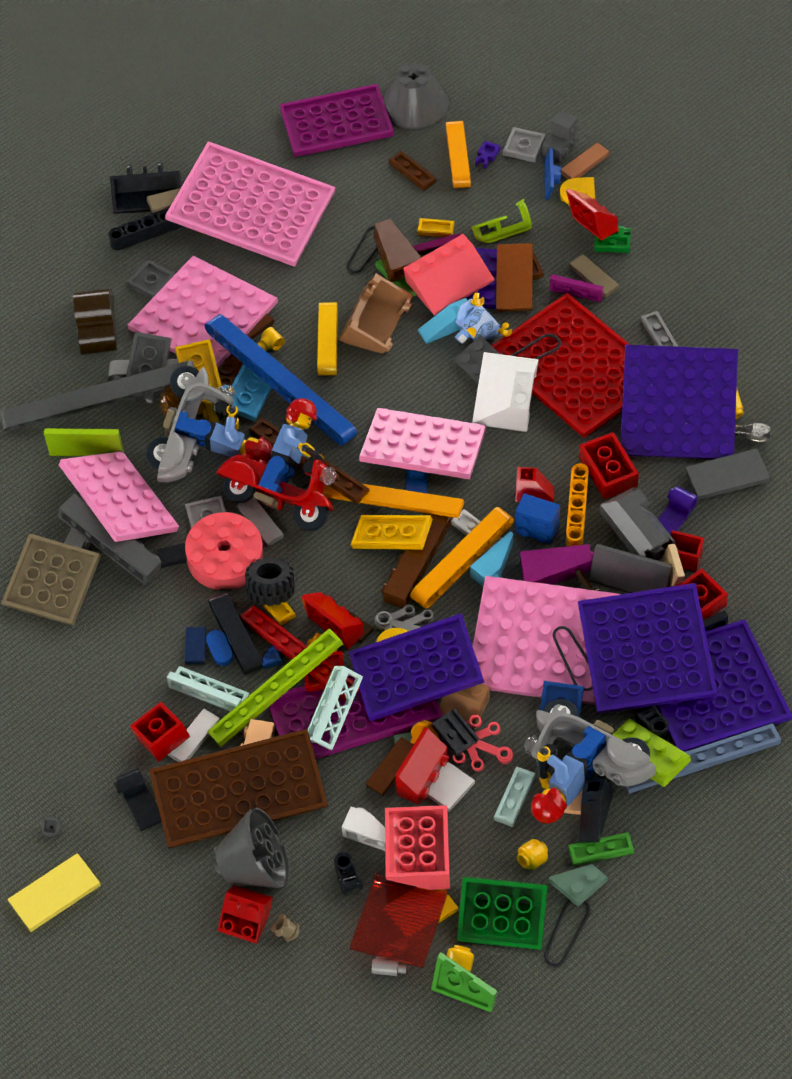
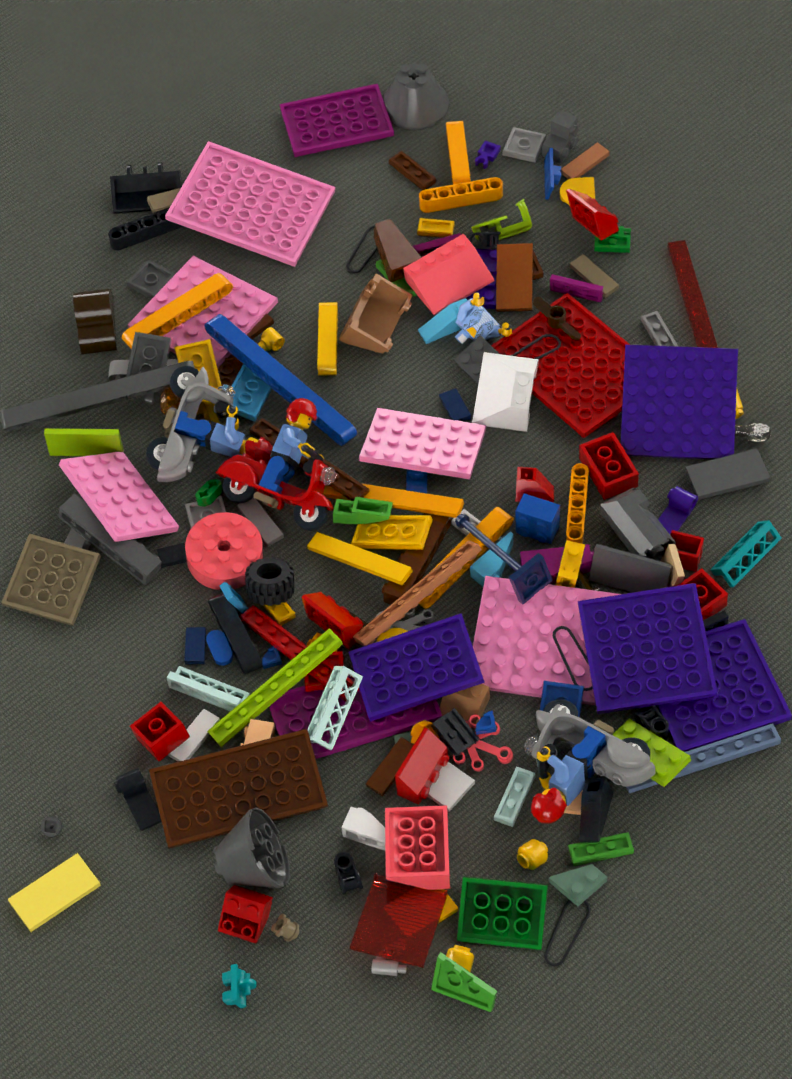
(181, 308): none -> light orange beam
(208, 492): none -> green beam
(233, 597): none -> dark azure tile
(240, 984): none -> teal hips
(359, 558): none -> yellow tile
(361, 511): none -> bright green slope
(419, 591): none -> nougat plate
(454, 405): none -> dark blue tile
(461, 195): none -> light orange beam
(486, 724): none -> blue tile
(487, 239): none -> black piece
(526, 579): none -> dark blue tile
(556, 323): none -> dark brown piece
(570, 564): none -> yellow bracket
(691, 294): none -> clear red tile
(741, 548): none -> teal fence

